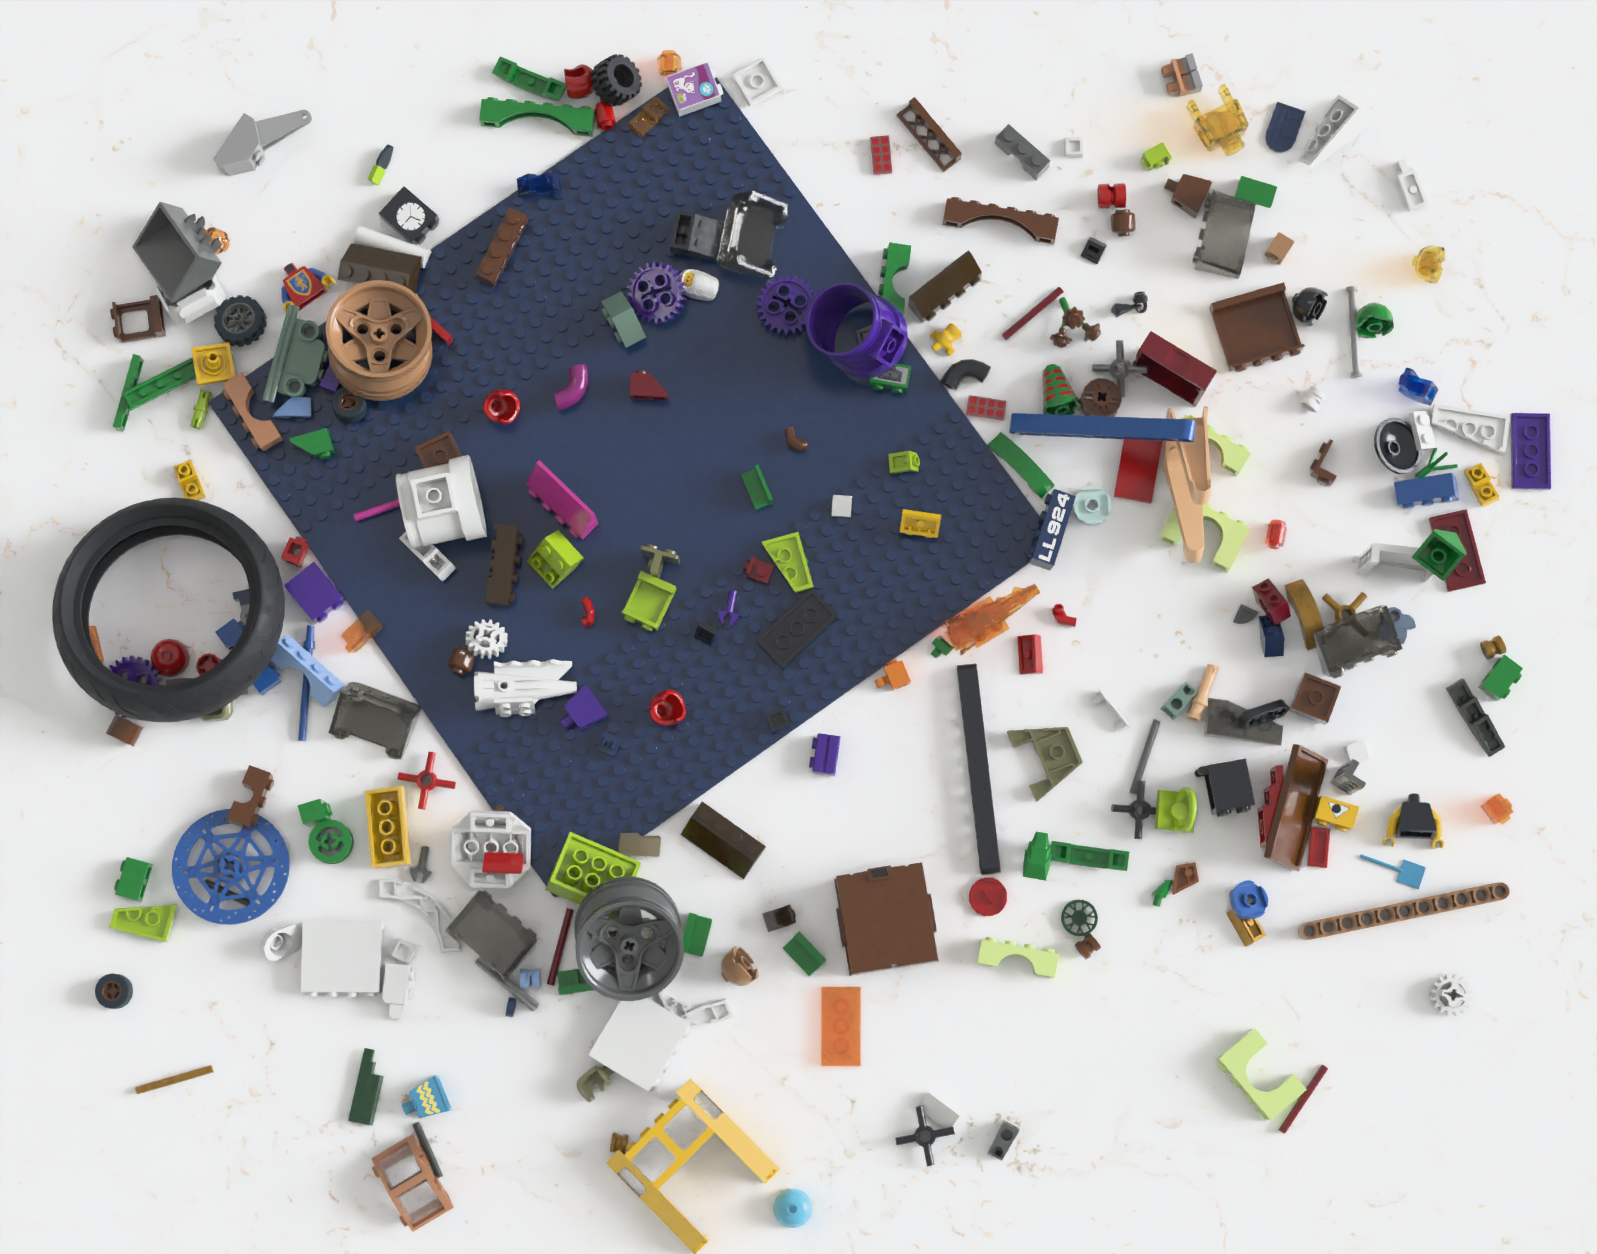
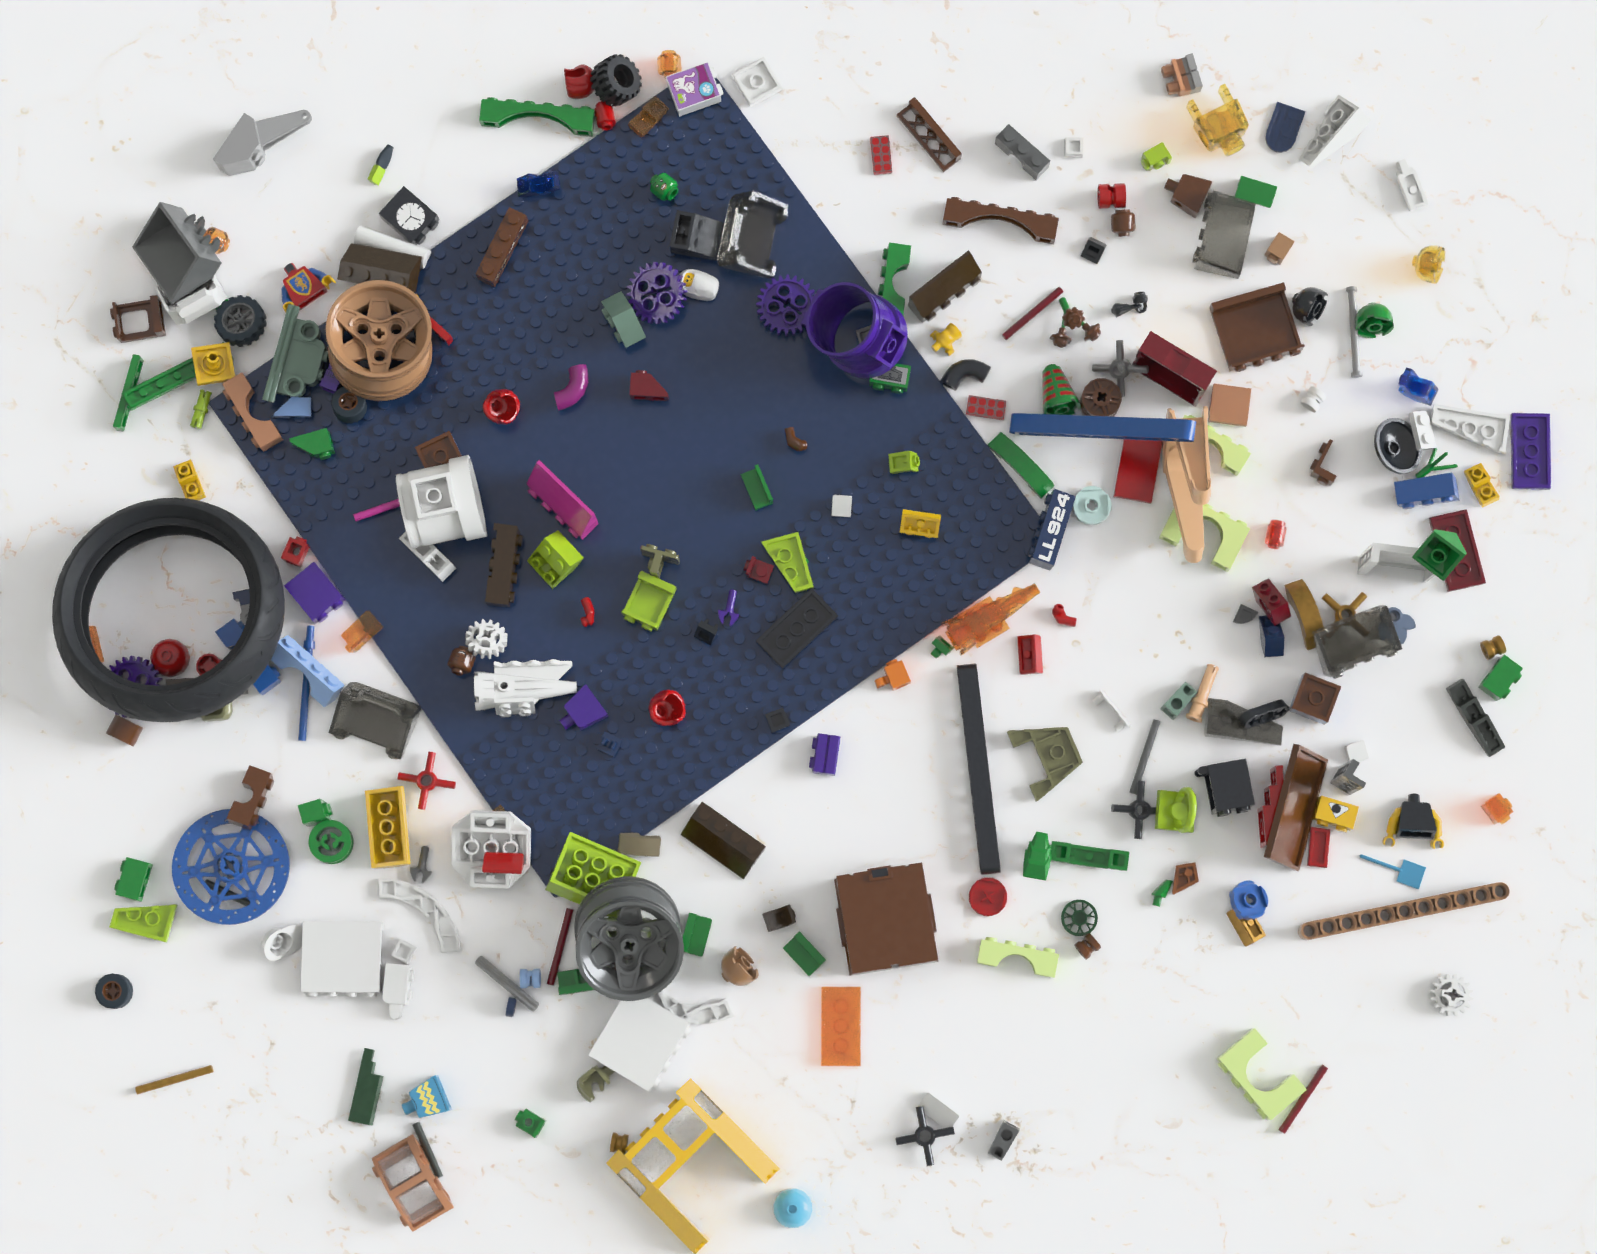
(493, 934): clear smoke windscreen -> none
(528, 80): green slope -> none
(537, 1122): none -> green brick
(663, 186): none -> green head
(1229, 405): none -> nougat tile

